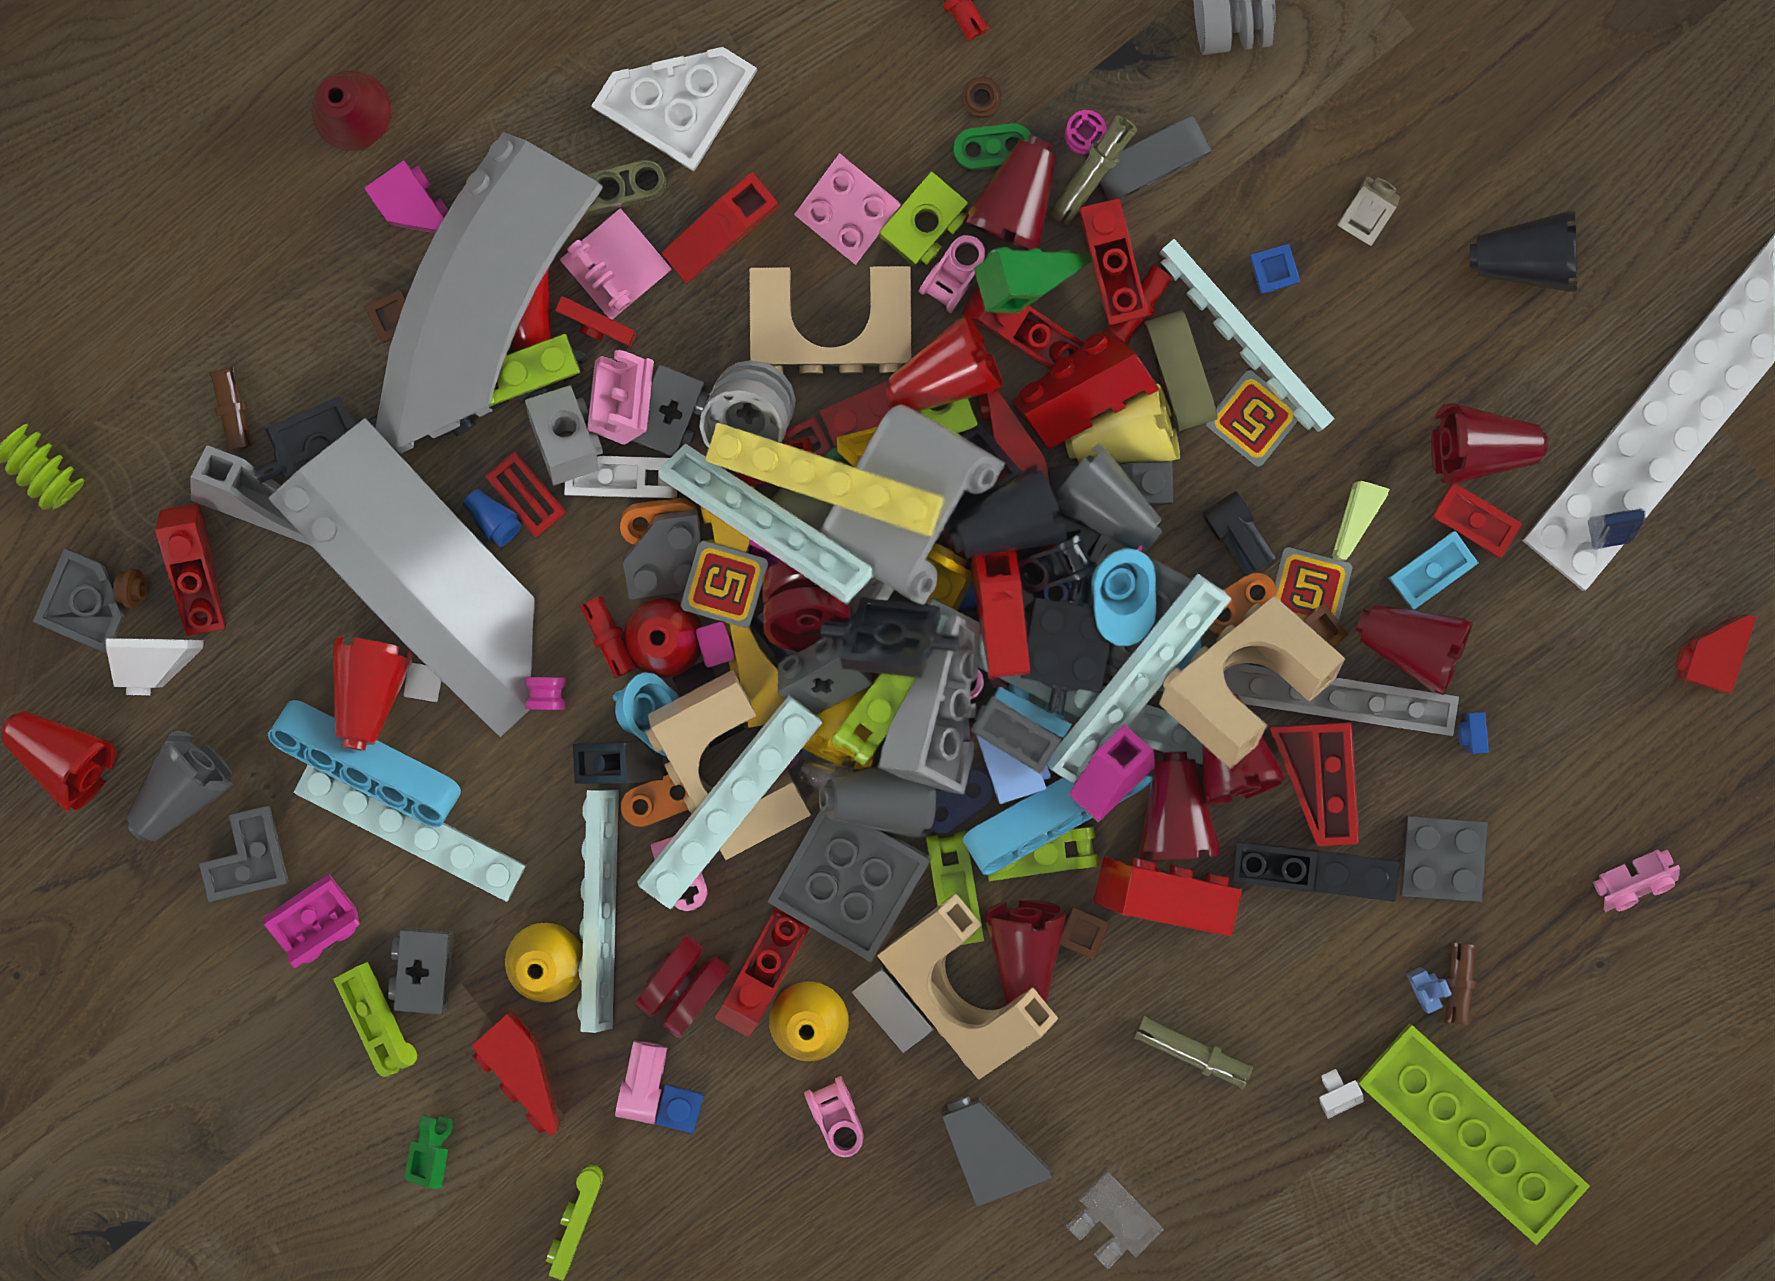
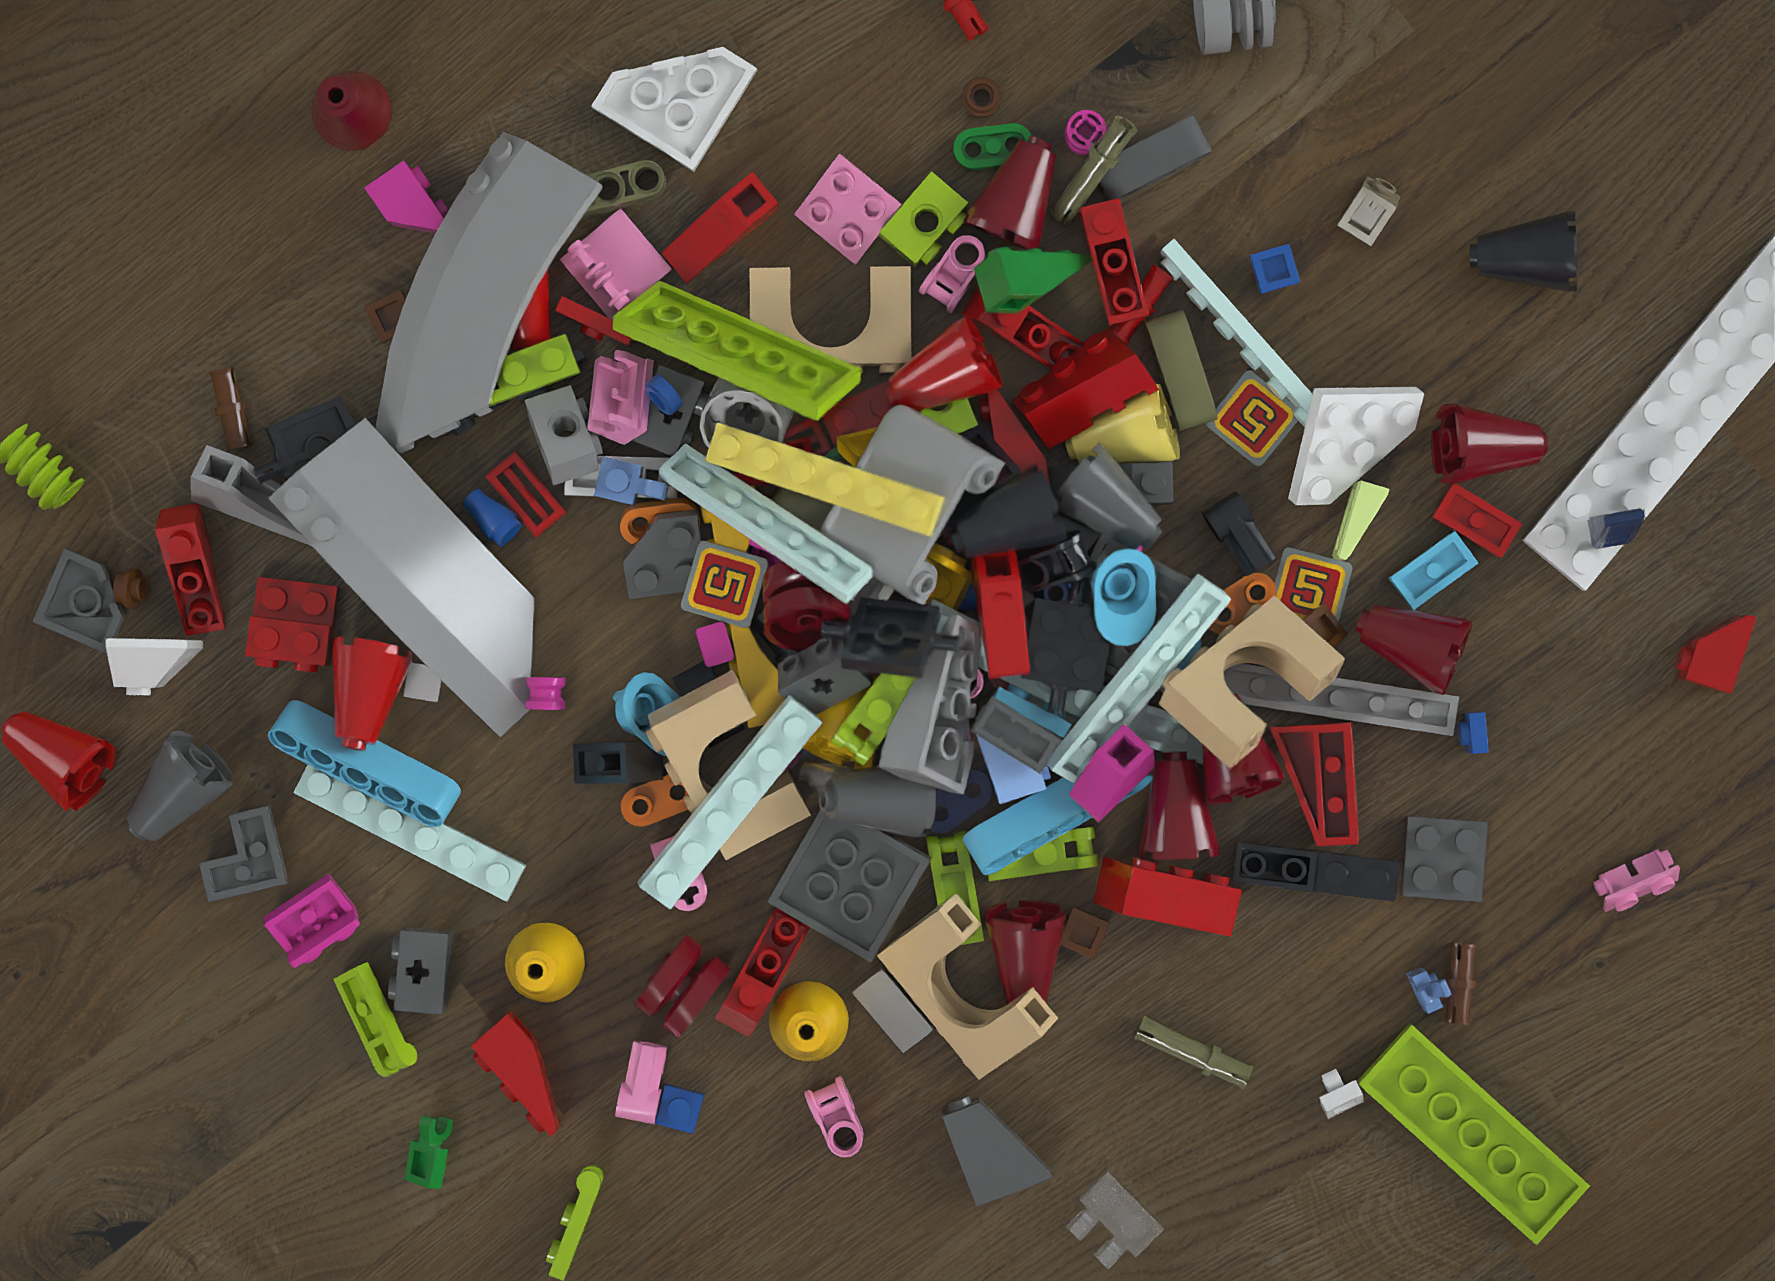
(292, 624): none -> red plate
(599, 918): light aqua plate -> none
(608, 637): red pin -> none
(623, 481): none -> medium blue plate
(663, 395): none -> blue tile
(681, 643): red cone -> none
(737, 349): none -> lime plate
(1348, 436): none -> white plate

